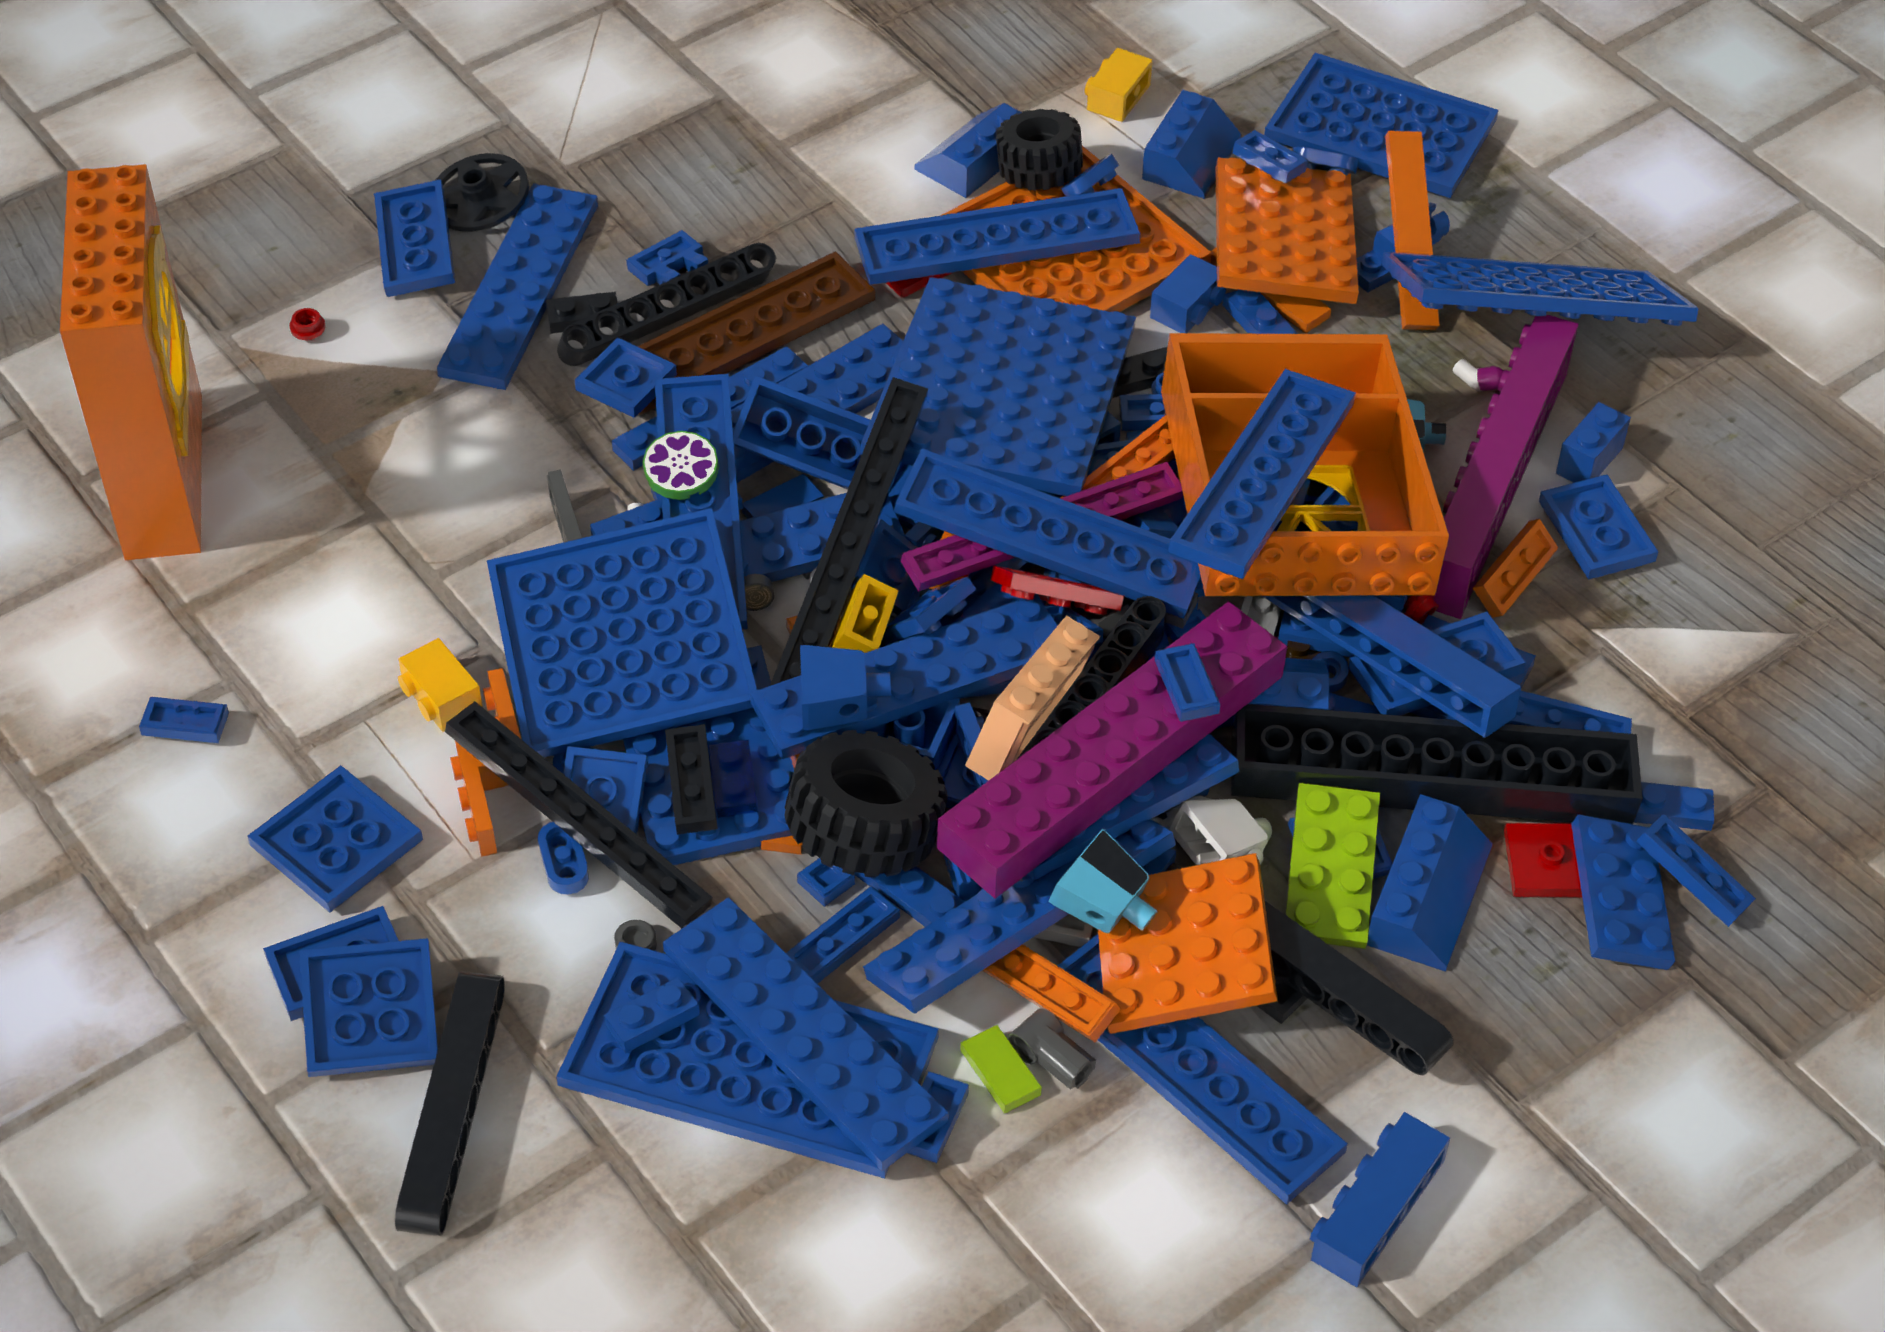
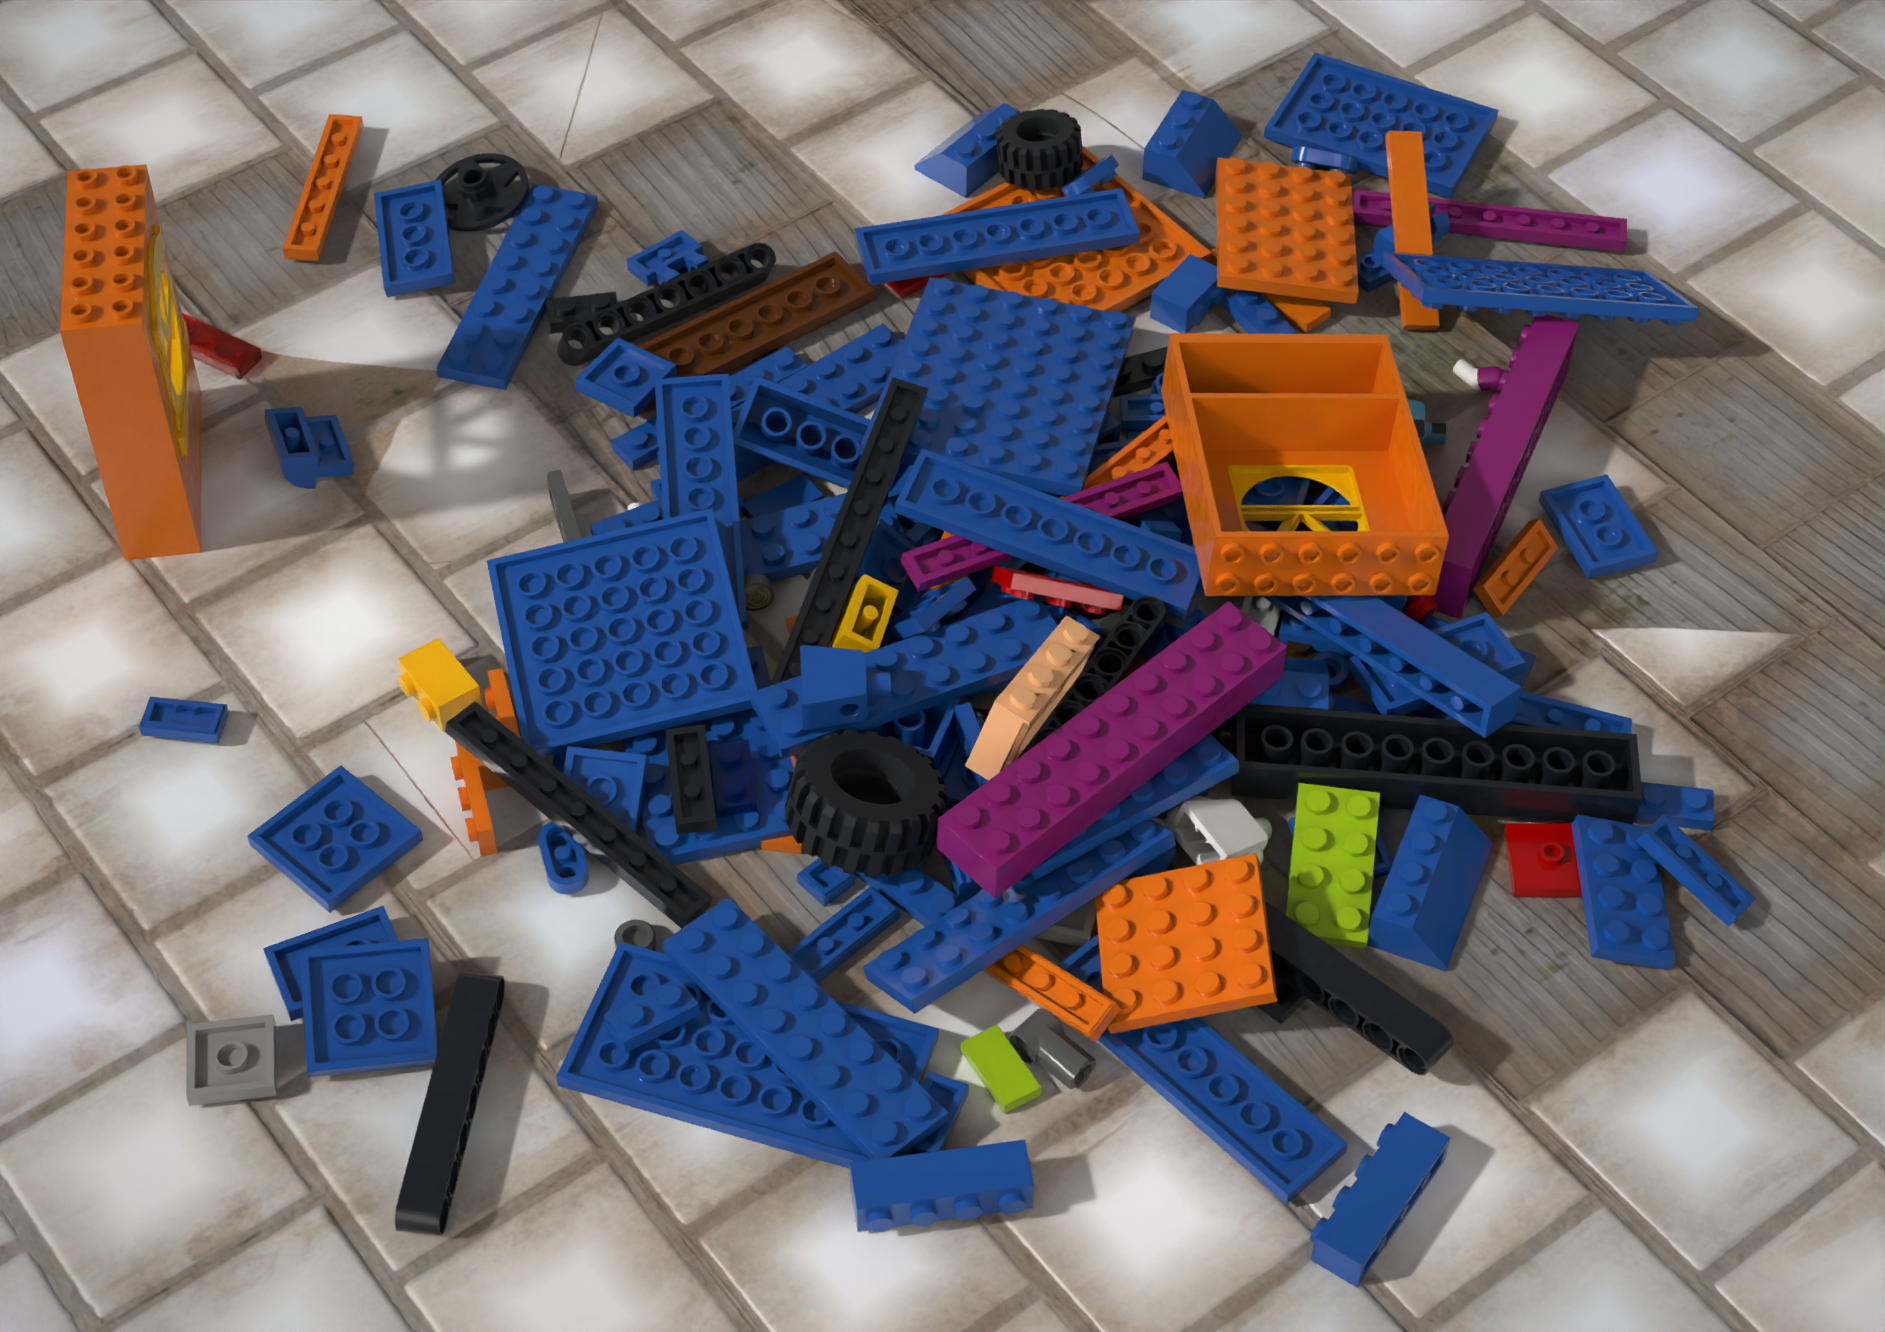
(221, 349): none -> clear red plate
(231, 1060): none -> light grey plate
(307, 324): red plate -> none
(308, 446): none -> blue brick
(323, 188): none -> orange plate
(680, 465): tile -> none
(941, 1186): none -> blue brick
(1104, 887): medium azure torso -> none
(1118, 84): yellow brick -> none
(1187, 682): blue tile -> none
(1262, 474): blue plate -> none
(1270, 156): blue plate -> none
(1506, 222): none -> magenta plate
(1593, 444): blue brick -> none

